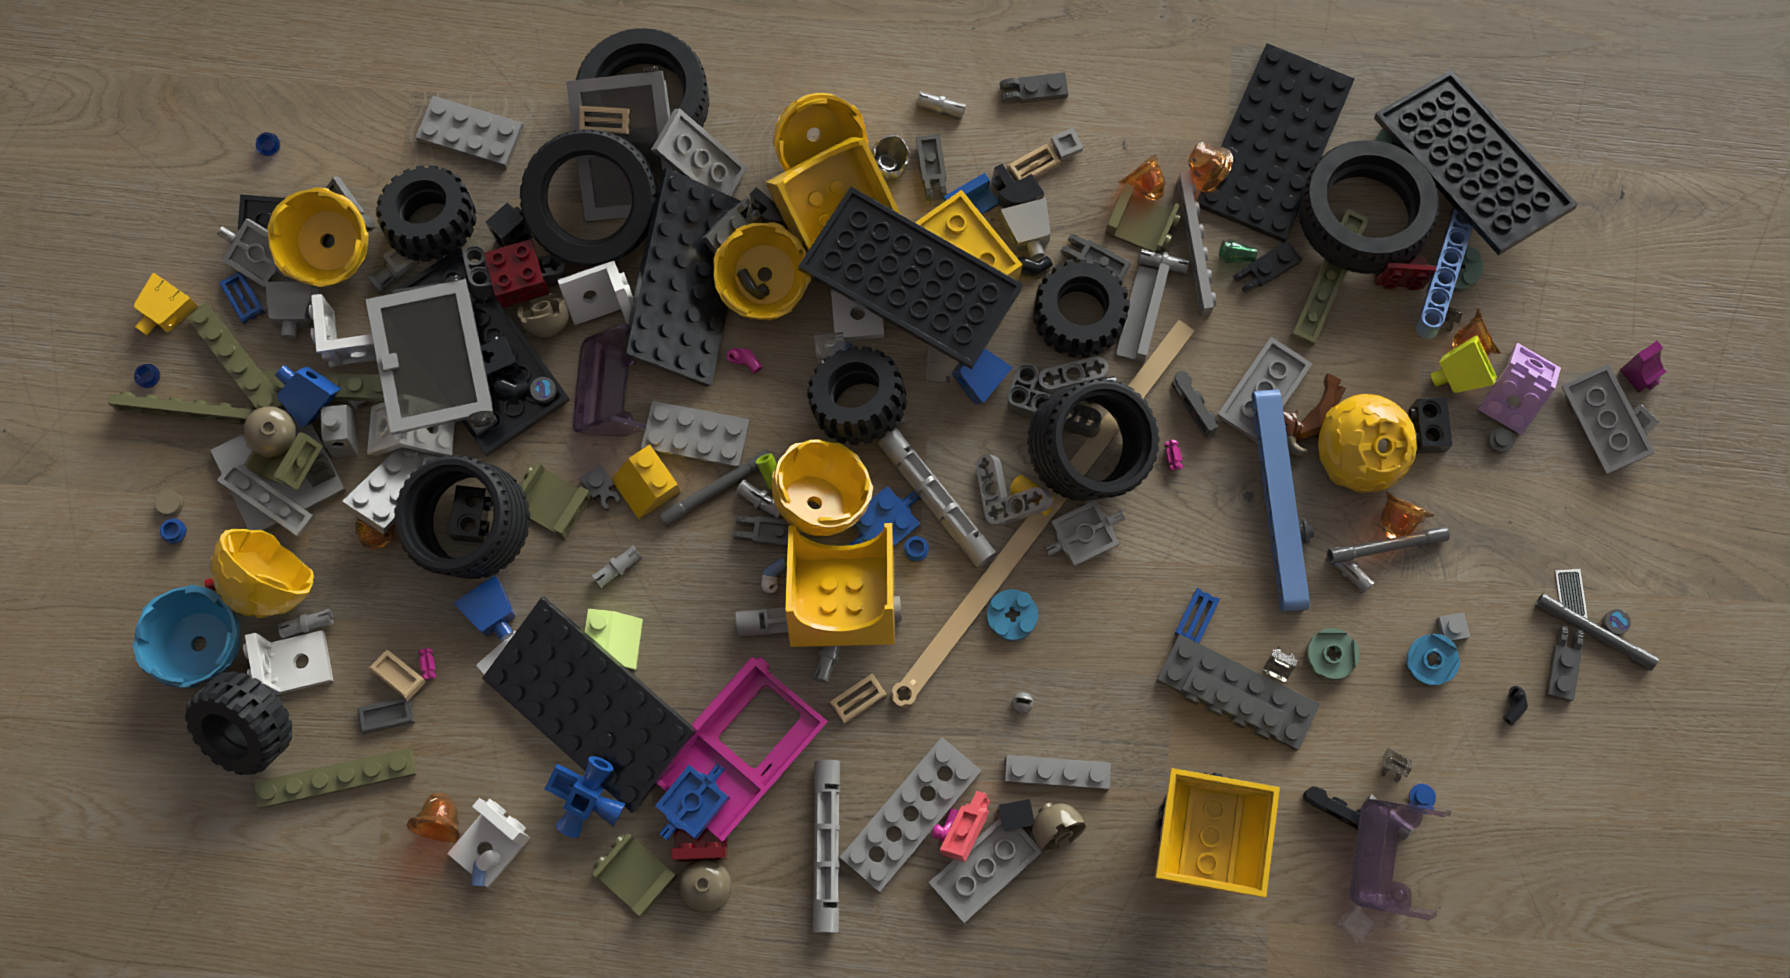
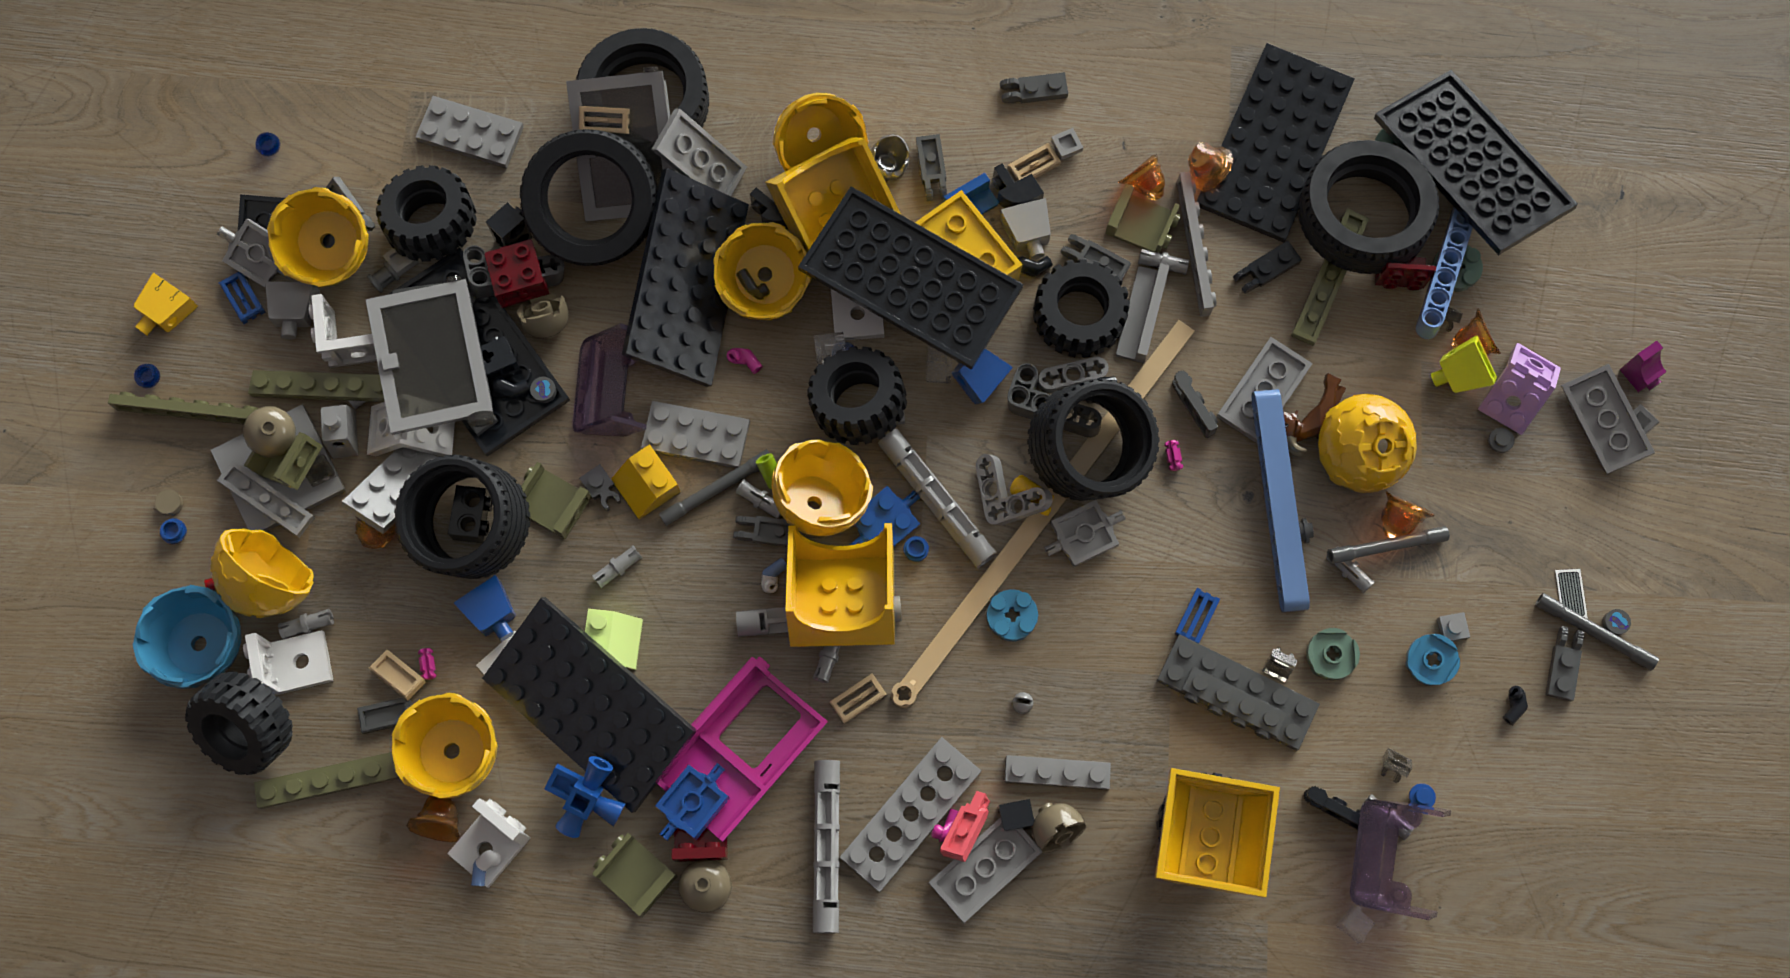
(234, 357): olive plate -> none
(305, 393): blue torso -> none
(427, 732): none -> yellow piece
(610, 288): white bracket -> none
(728, 224): dark grey hinge -> none
(941, 105): light grey pin -> none
(1235, 252): clear green cone -> none
(1437, 425): black brick -> none

